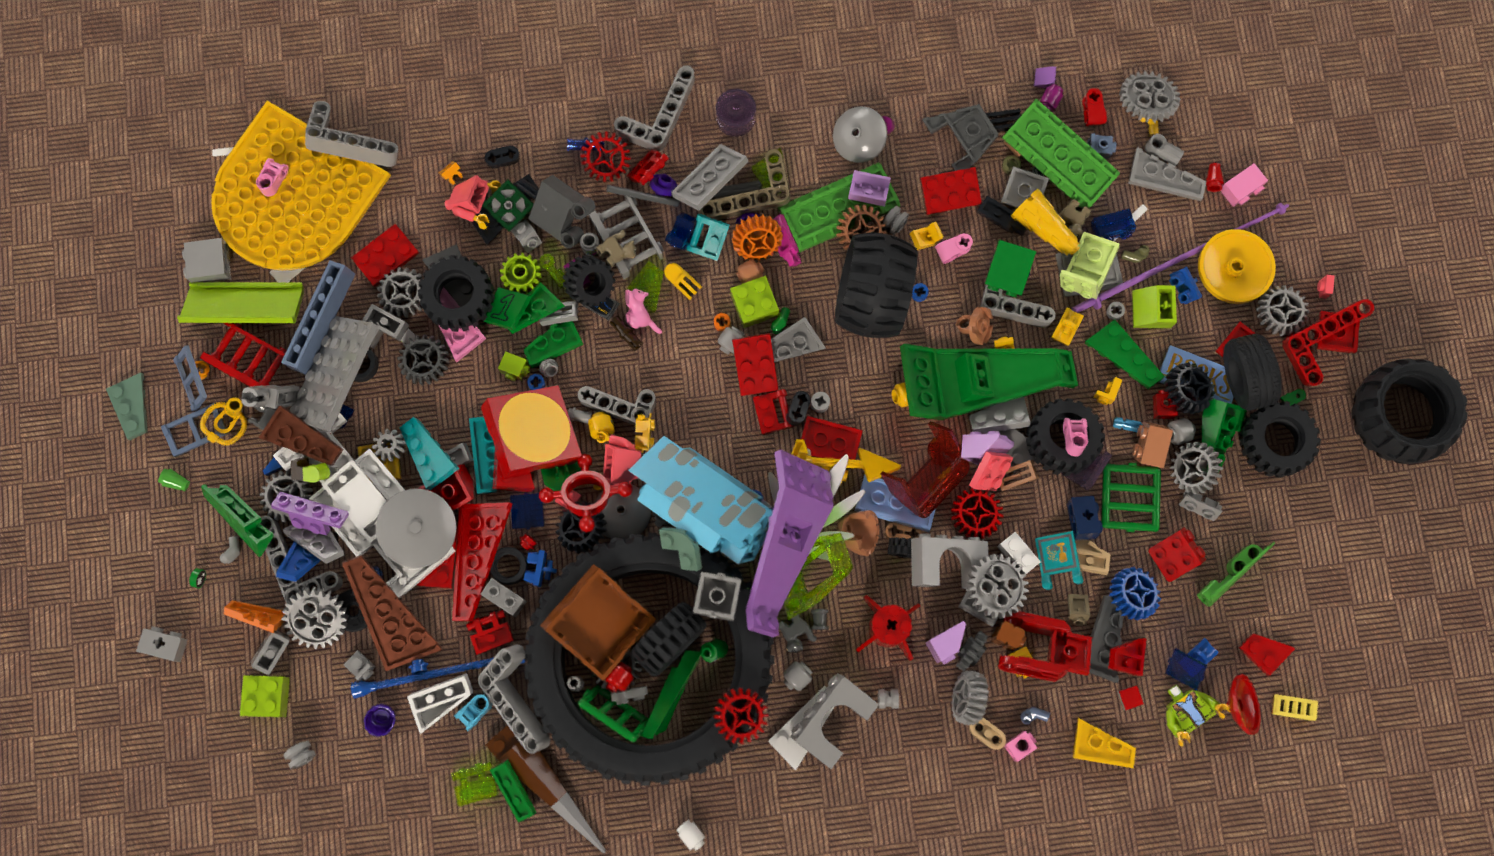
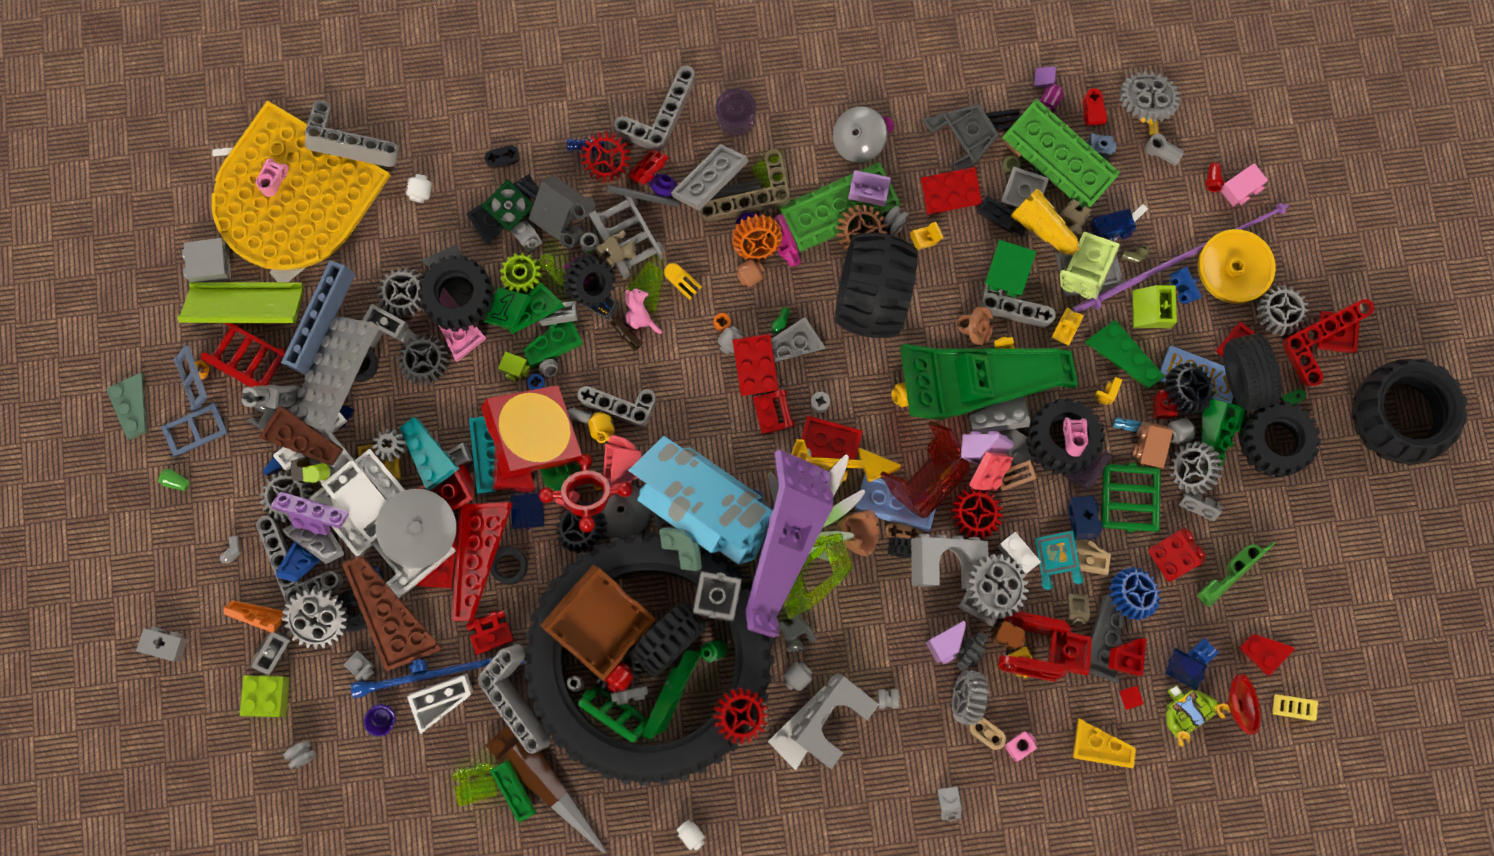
(197, 578): tile -> none
(233, 409): yellow piece -> none
(239, 517): green wedge -> none
(385, 254): red plate -> none
(418, 188): none -> white head
(449, 171): light orange tile -> none
(468, 199): coral torso -> none
(471, 713): medium azure piece -> none
(503, 597): light grey brick -> none
(527, 542): red plate -> none
(539, 559): blue hips -> none
(644, 425): yellow hinge -> none
(682, 231): clear blue brick -> none
(714, 238): teal plate -> none
(754, 302): lime brick -> none
(794, 406): black beam -> none
(819, 619): dark grey bush -> none
(889, 638): red brick -> none
(920, 286): blue bush -> none
(949, 803): none -> light grey bracket
(951, 248): bright pink piece -> none
(1033, 713): sand blue arm -> none
(1116, 316): light grey bush -> none
(1157, 175): light grey wing -> none
(1325, 286): coral plate -> none

